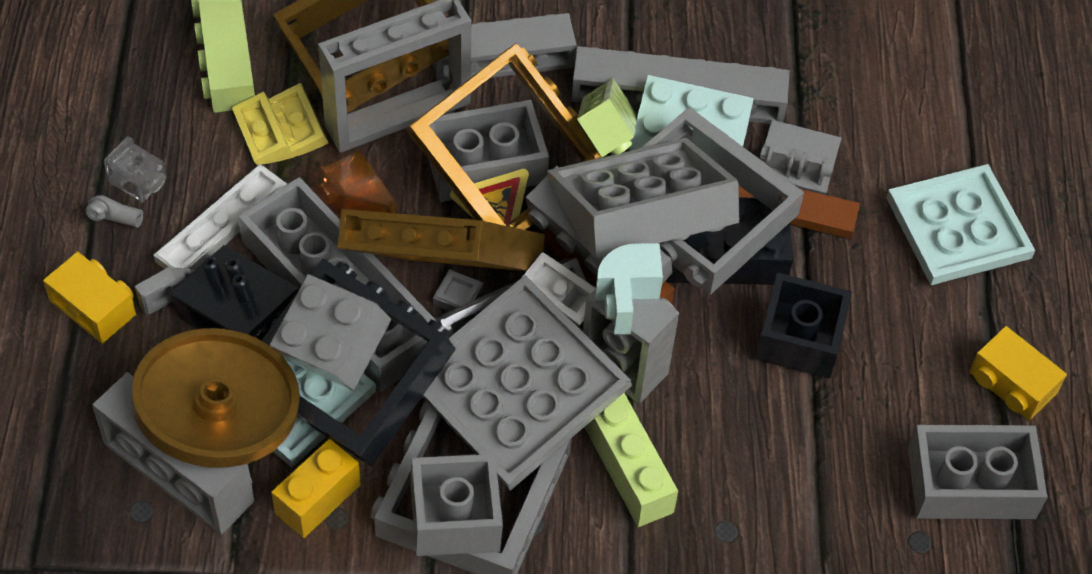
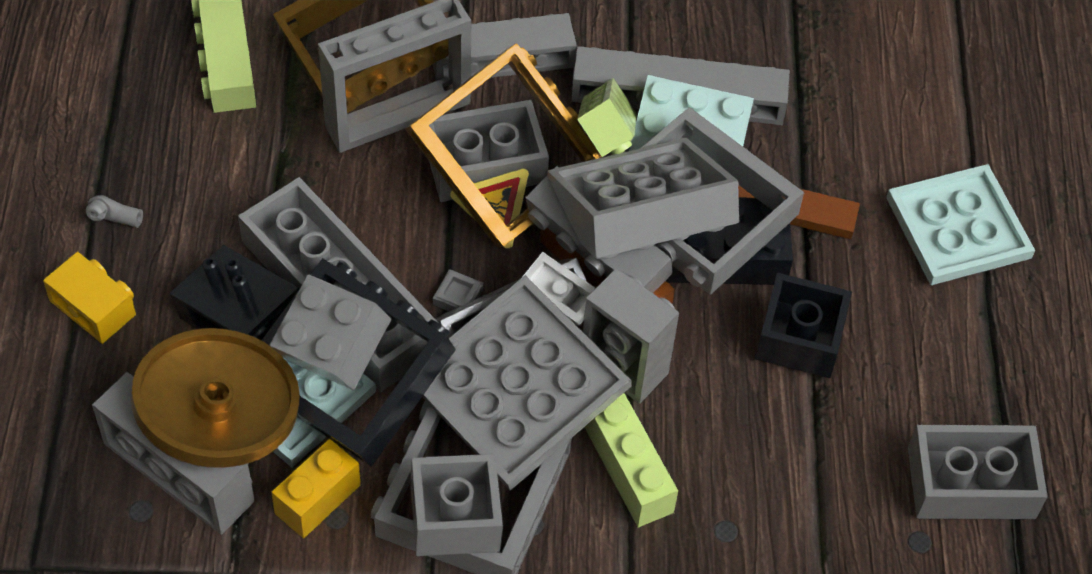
(134, 170): clear brick -> none
(155, 291): light grey tile -> none
(218, 222): white tile -> none
(279, 125): light yellow slope -> none
(355, 186): clear orange slope -> none
(439, 240): pearl gold window -> none
(625, 276): light aqua brick -> none
(801, 155): light grey hinge -> none
(1017, 373): yellow brick -> none

